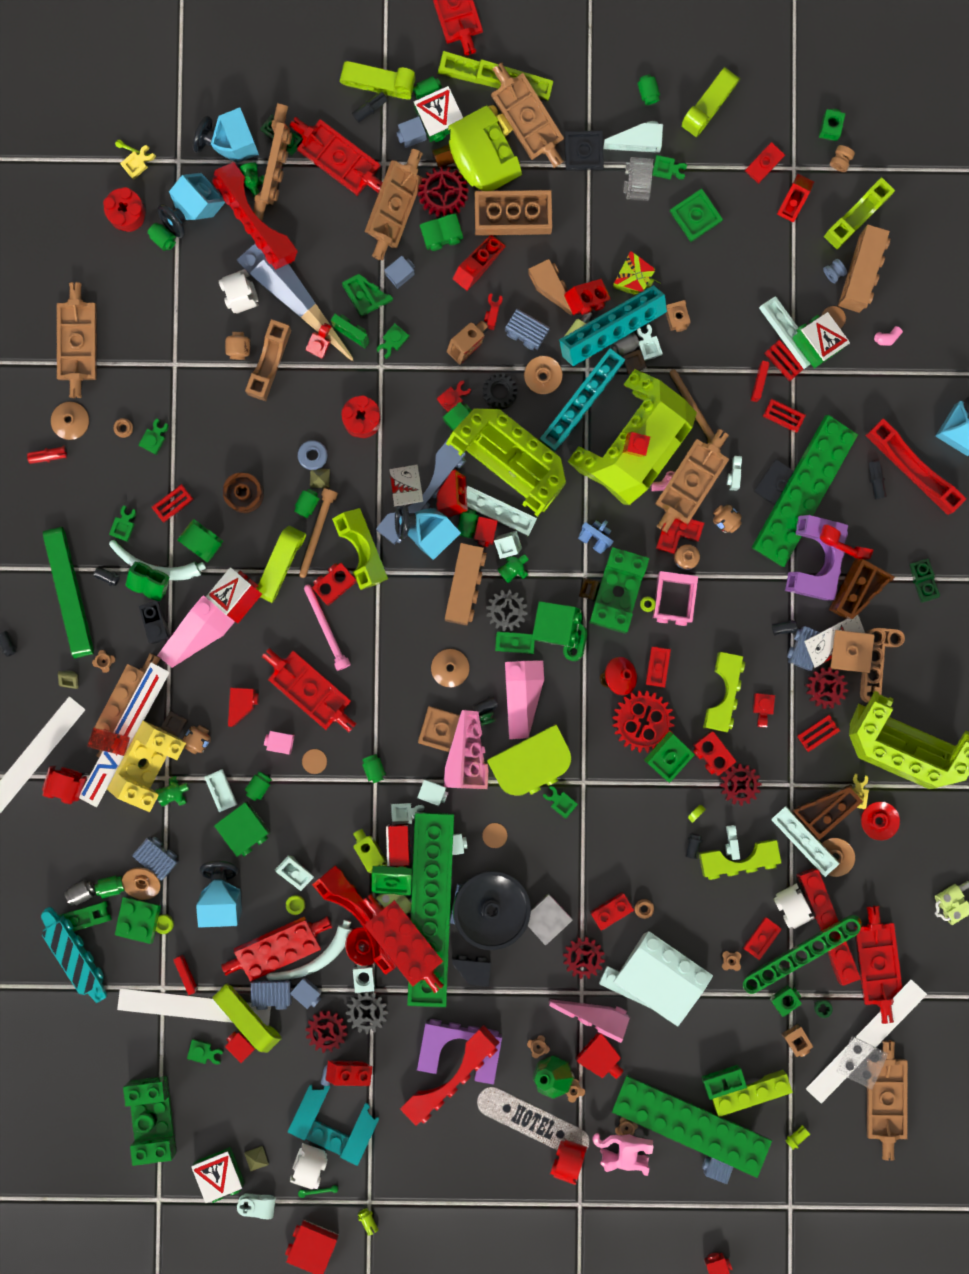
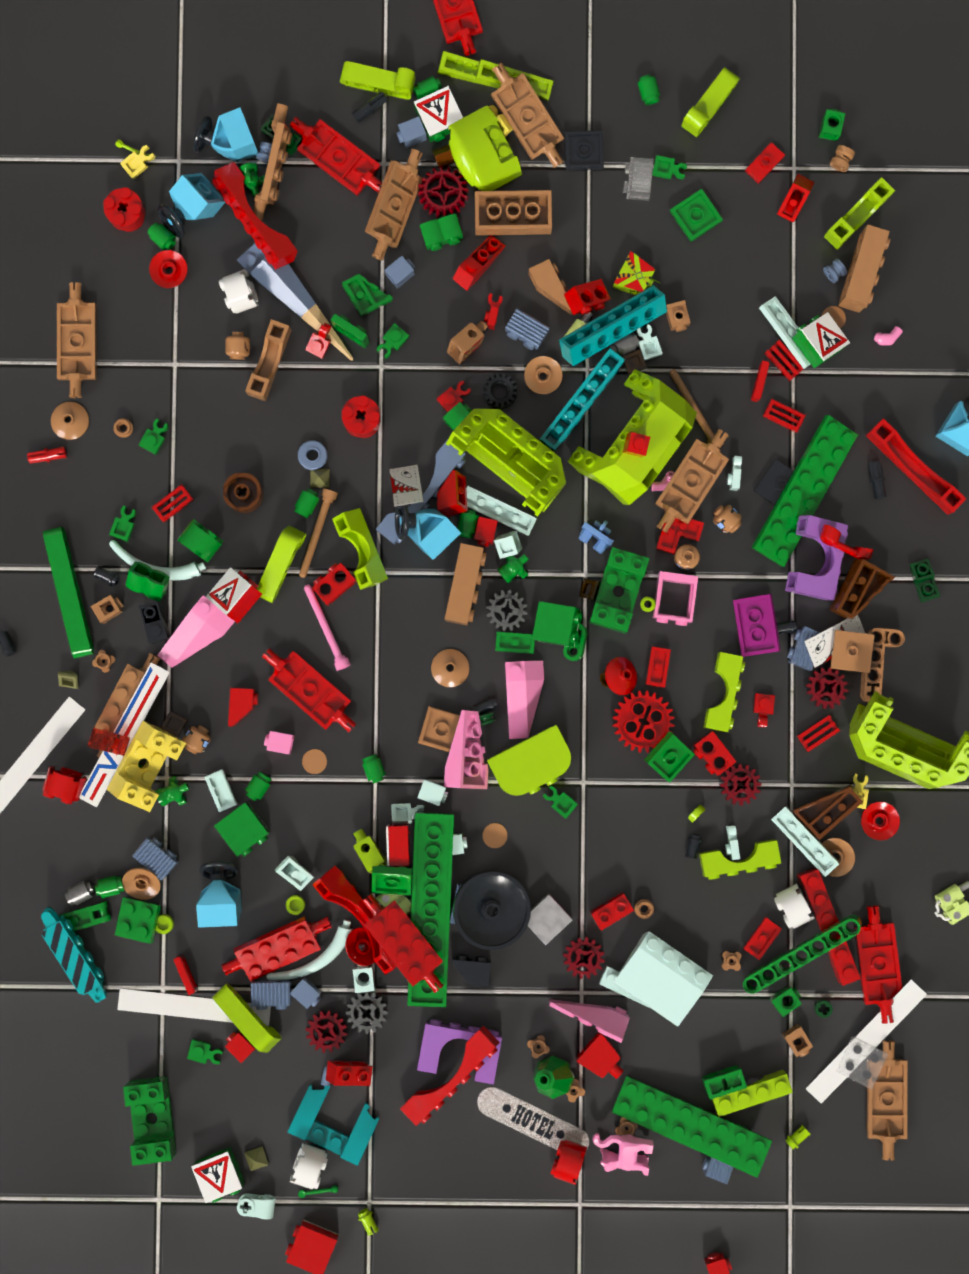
(101, 611): none -> medium nougat brick
(144, 1123): green tile -> none
(163, 261): none -> red dish
(265, 149): none -> sand blue wheel
(643, 138): light aqua slope -> none
(756, 625): none -> magenta plate

